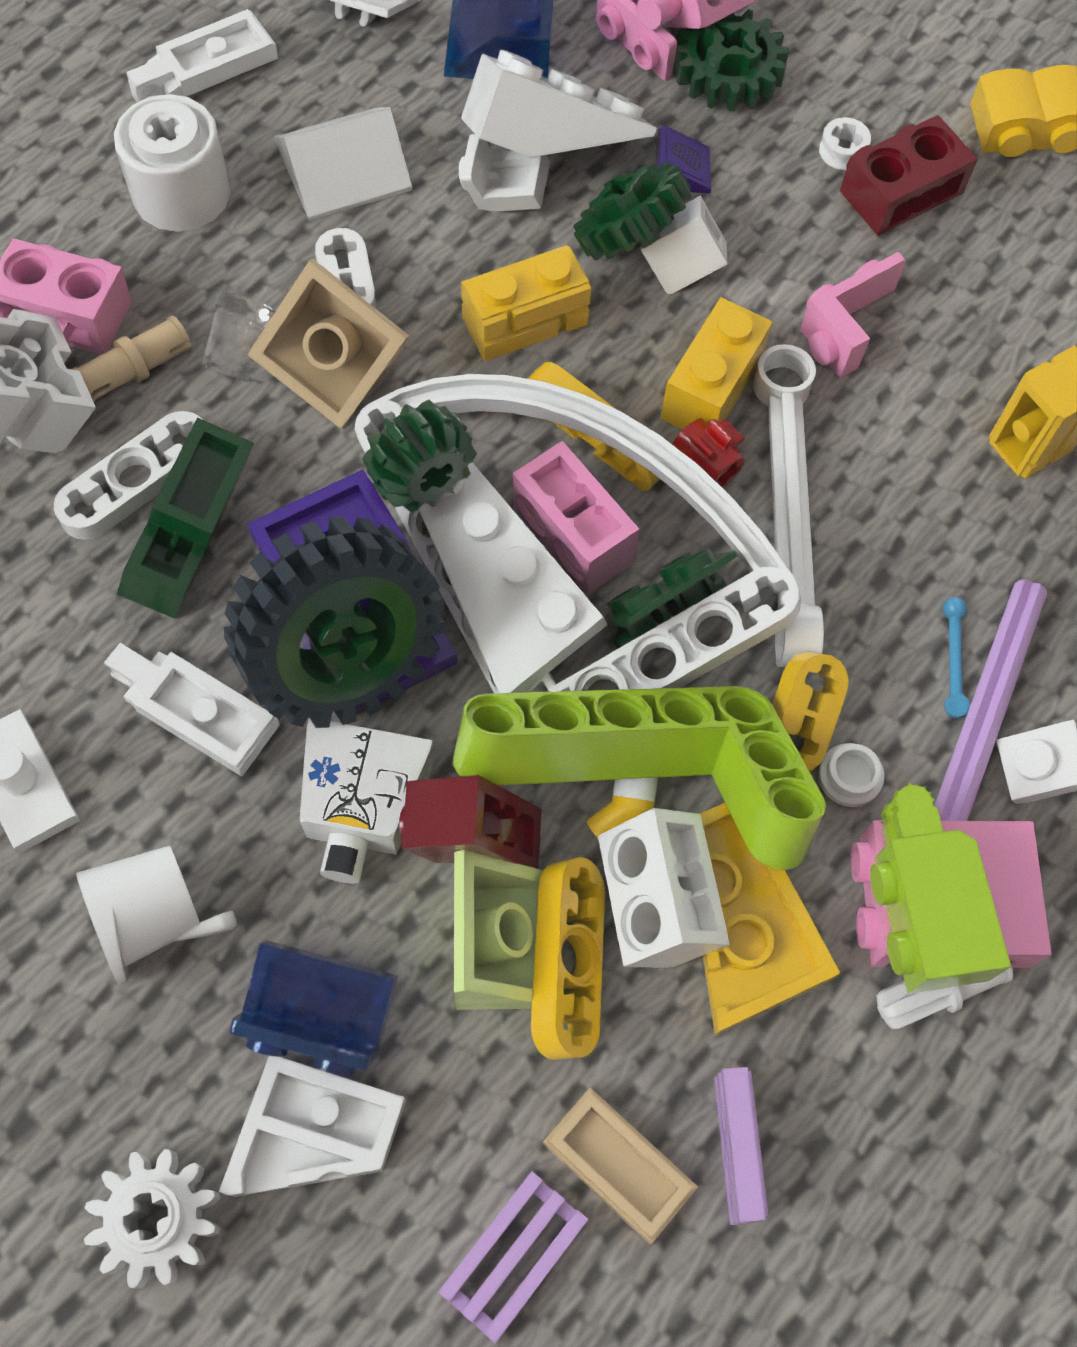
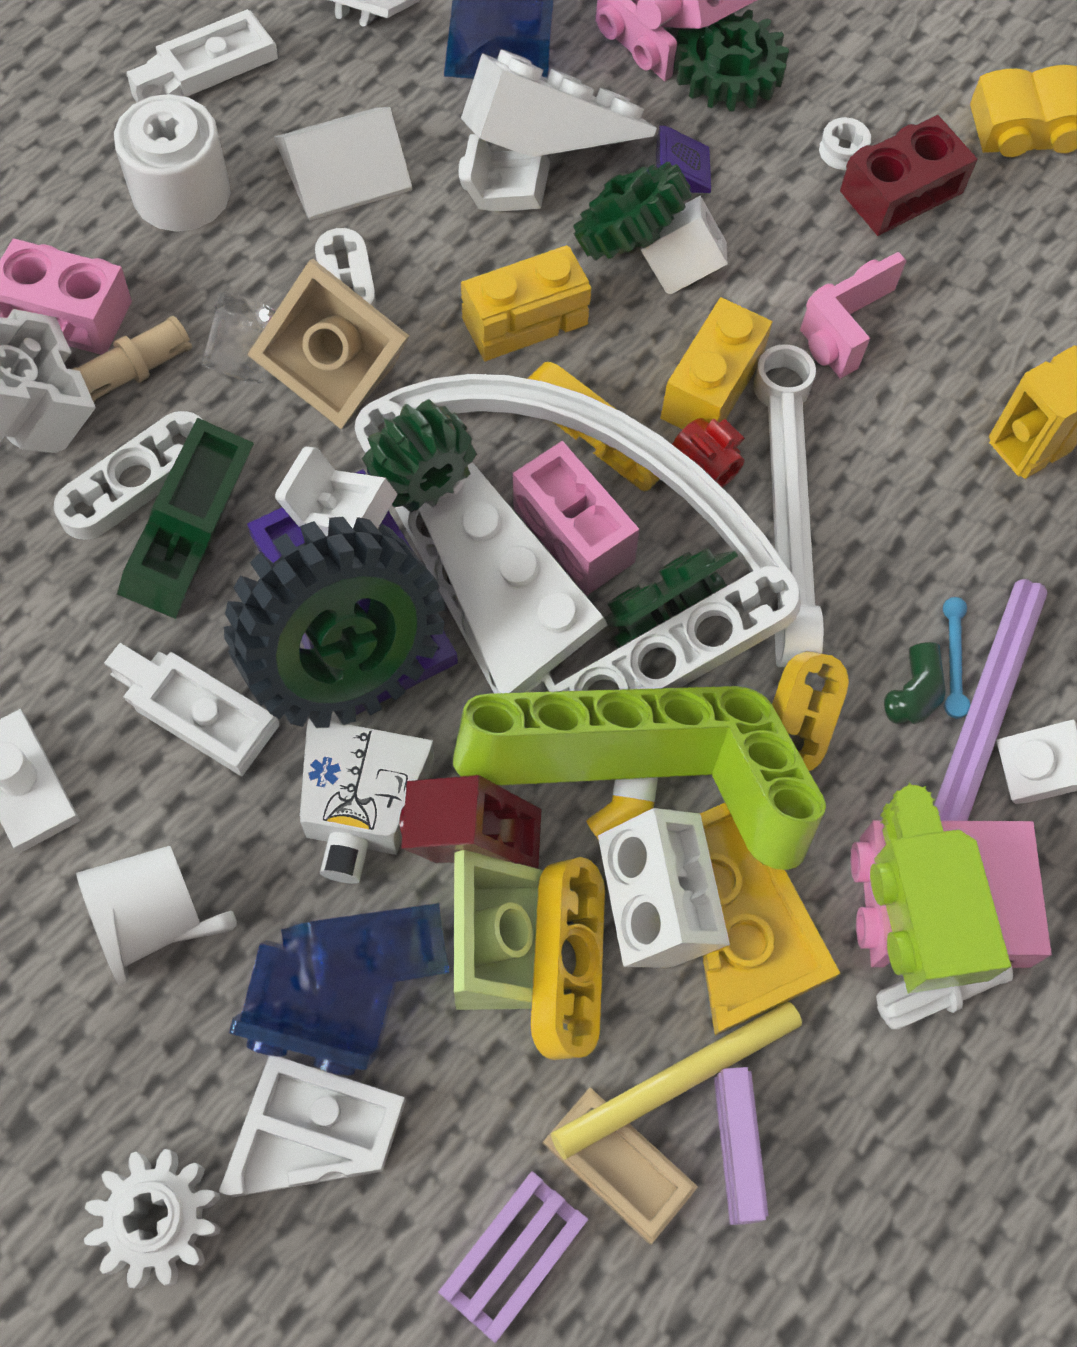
(320, 492): none -> white bracket
(368, 949): none -> clear blue hinge
(675, 1080): none -> light yellow bar
(851, 775): white plate -> none
(925, 689): none -> dark green arm

